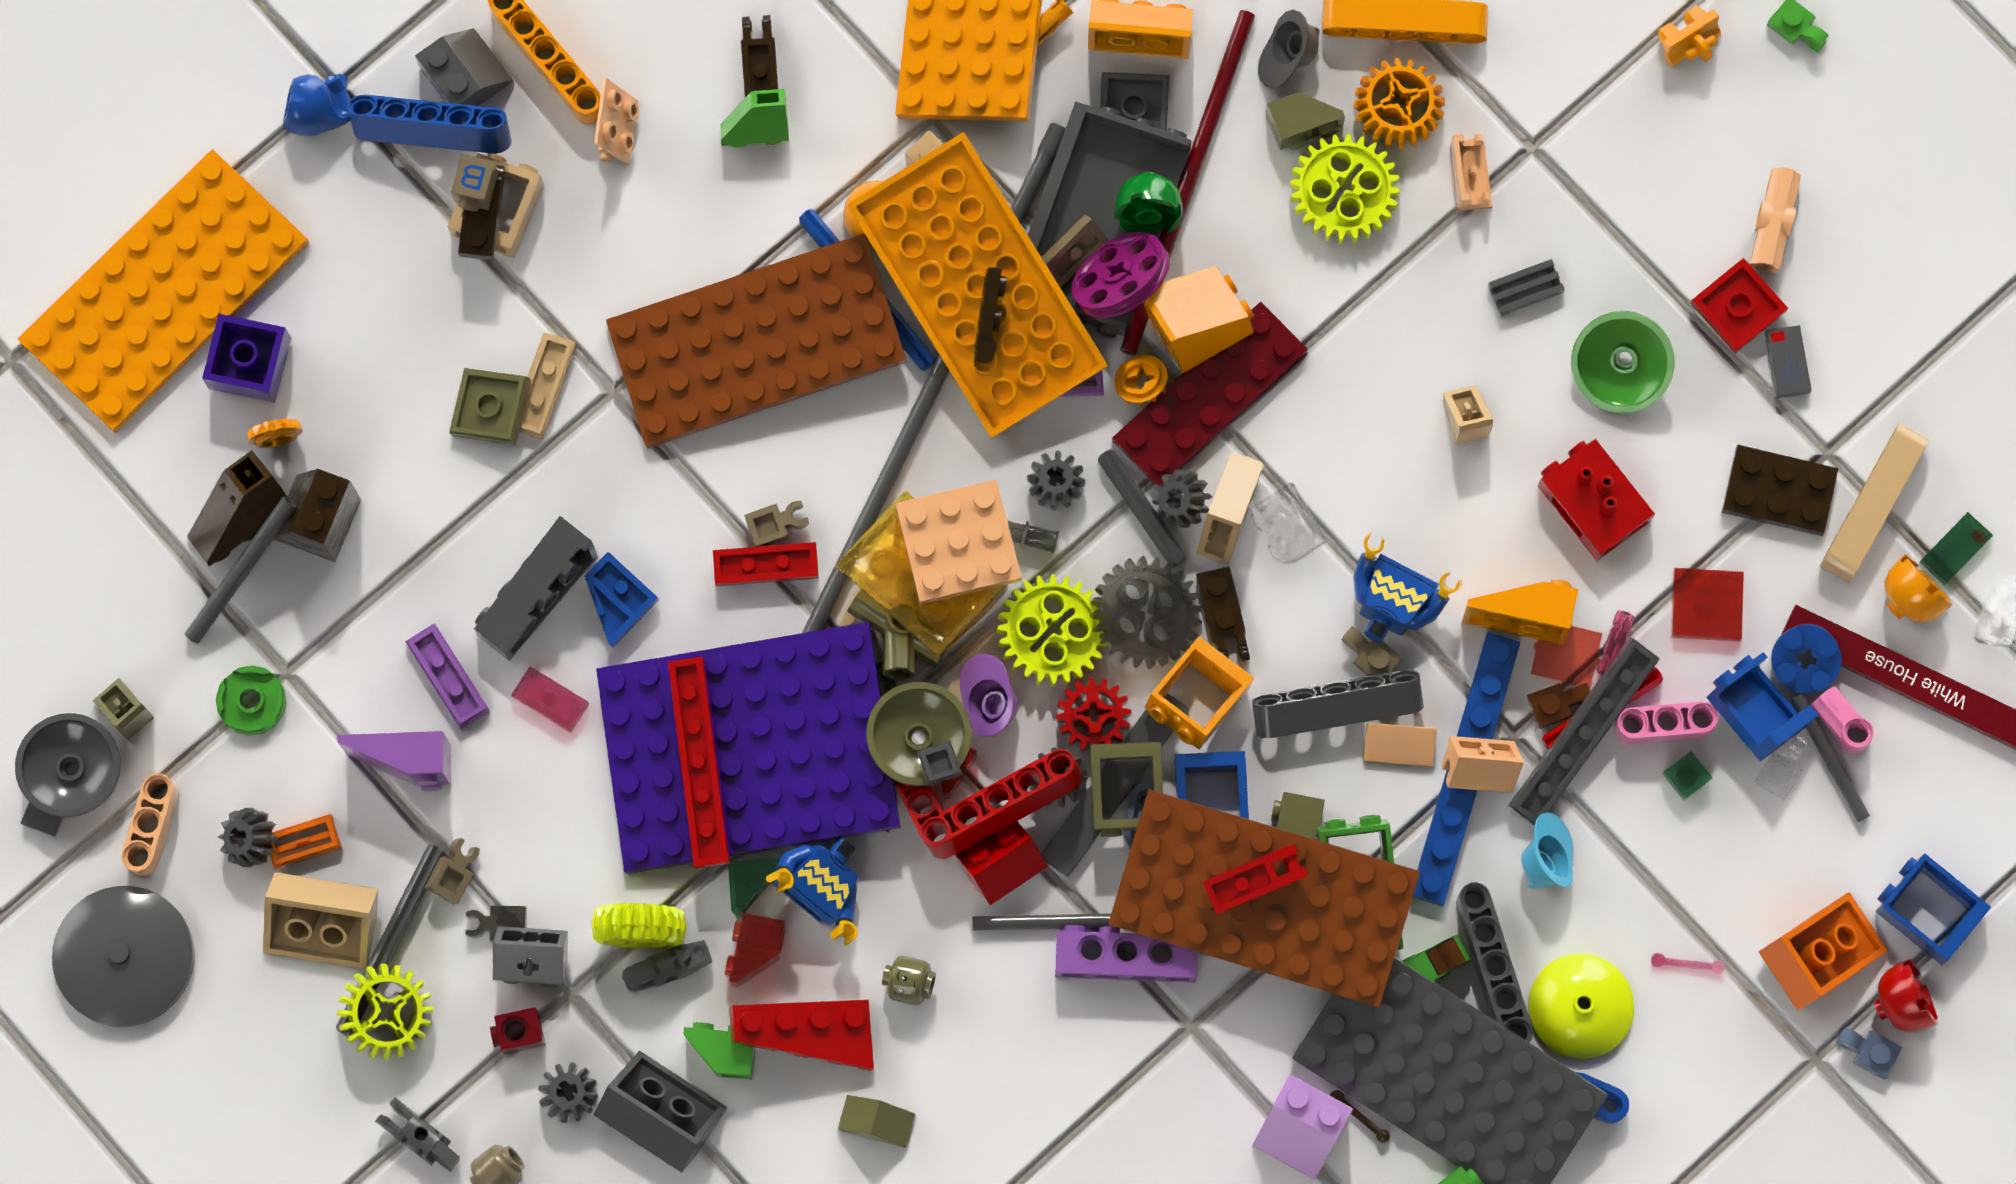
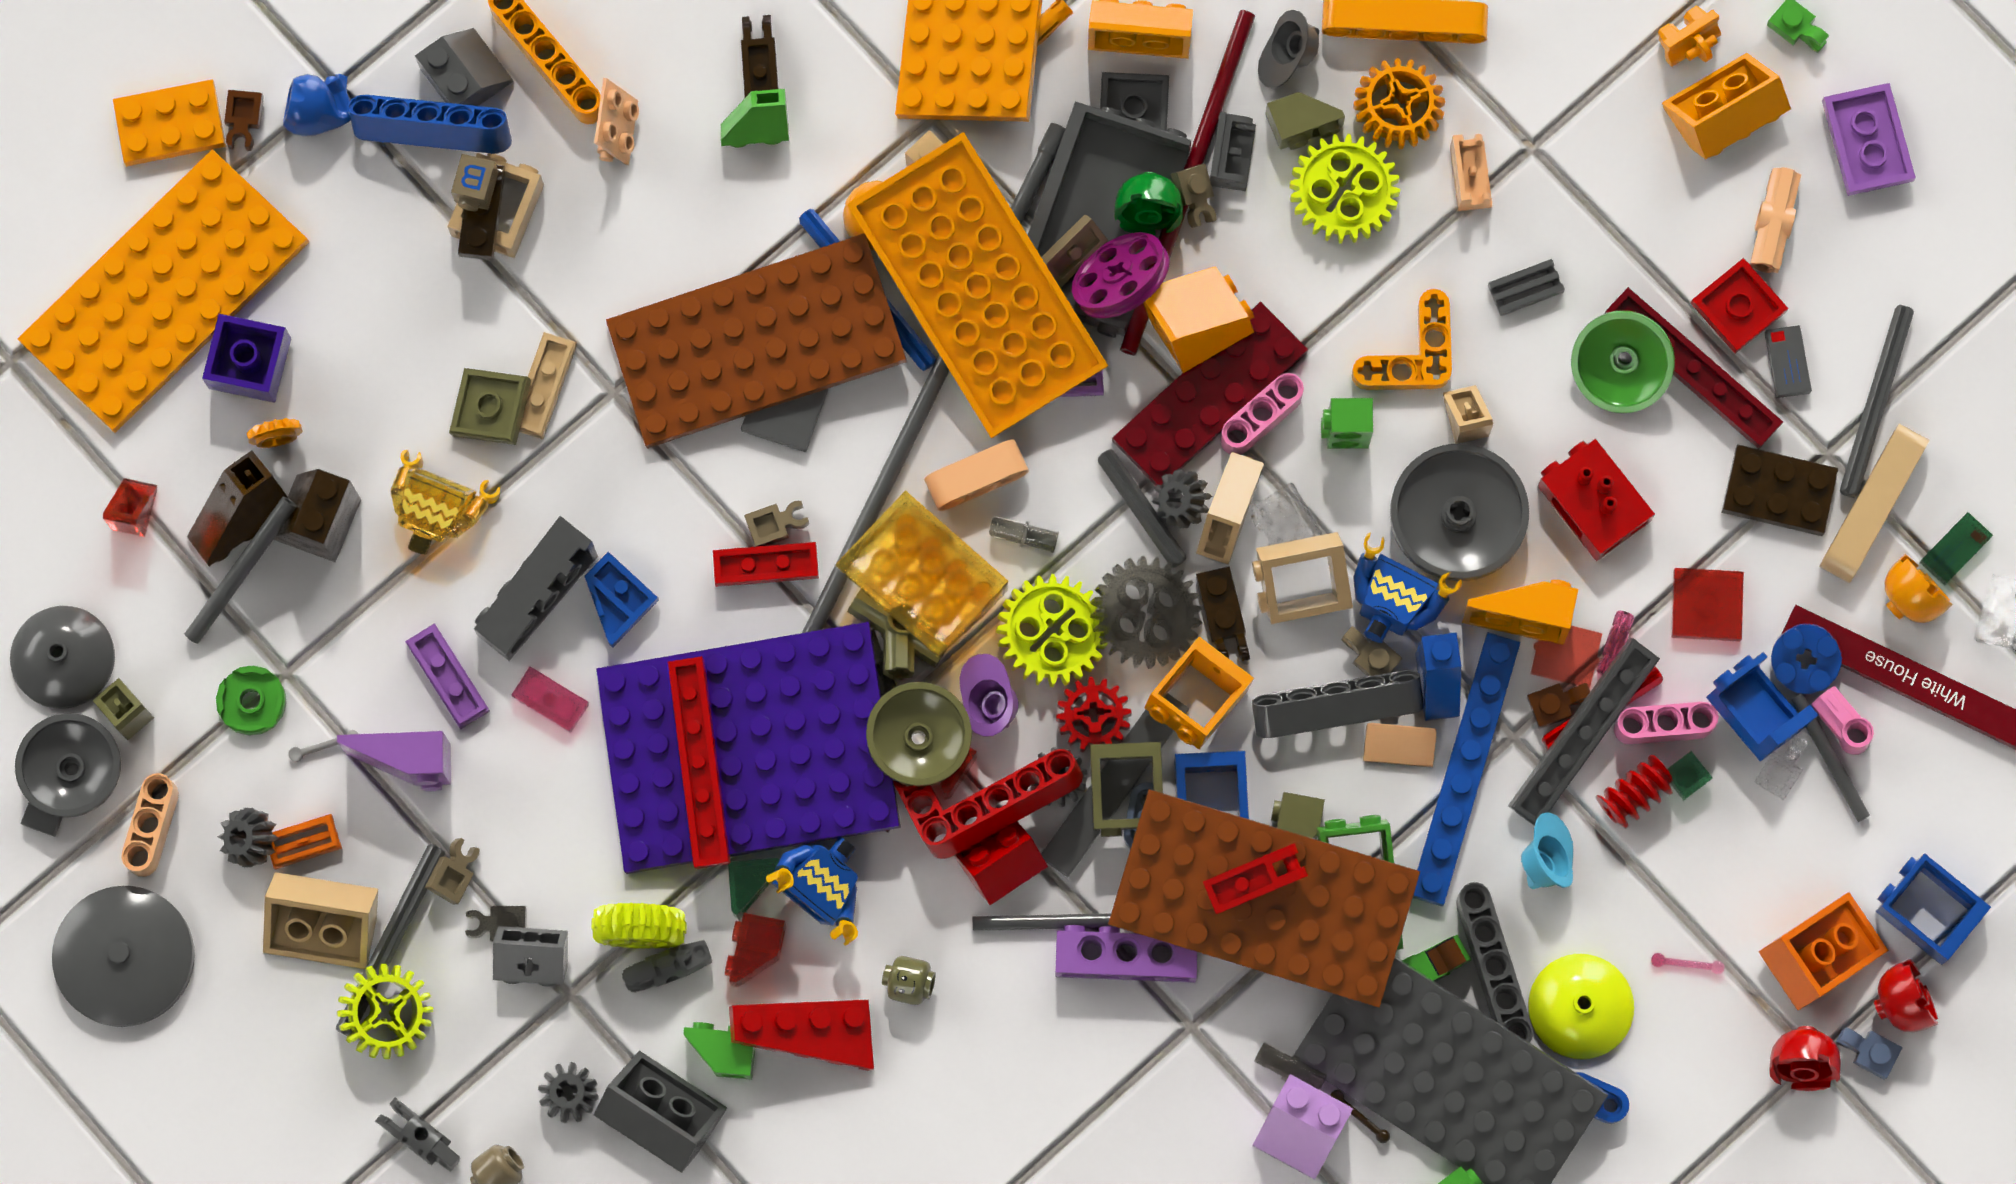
(74, 675): none -> dark grey dish
(131, 507): none -> clear red slope
(169, 122): none -> light orange plate
(243, 113): none -> reddish brown plate
(297, 754): none -> light grey hinge
(435, 505): none -> clear yellow torso
(533, 1035): dark red brick -> none
(788, 422): none -> dark grey tile
(876, 1120): olive slope -> none
(939, 763): dark grey tile -> none
(958, 542): light nougat plate -> none
(976, 475): none -> light nougat beam
(989, 317): dark brown hinge -> none
(1070, 480): dark grey gear -> none
(1131, 372): light orange gear -> none
(1194, 190): none -> dark tan plate
(1232, 152): none -> dark grey hinge
(1268, 399): none -> bright pink beam
(1286, 1065): none -> clear smoke pin
(1297, 551): none -> tan window
(1348, 423): none -> bright green brick
(1417, 363): none -> light orange beam
(1440, 675): none -> blue slope
(1459, 512): none -> dark grey dish
(1482, 764): light nougat hinge -> none
(1636, 791): none -> red piece
(1708, 378): none -> dark red plate
(1727, 105): none -> light orange slope
(1806, 1059): none -> red cylinder
(1868, 139): none -> medium lavender plate
(1876, 401): none -> dark grey axle

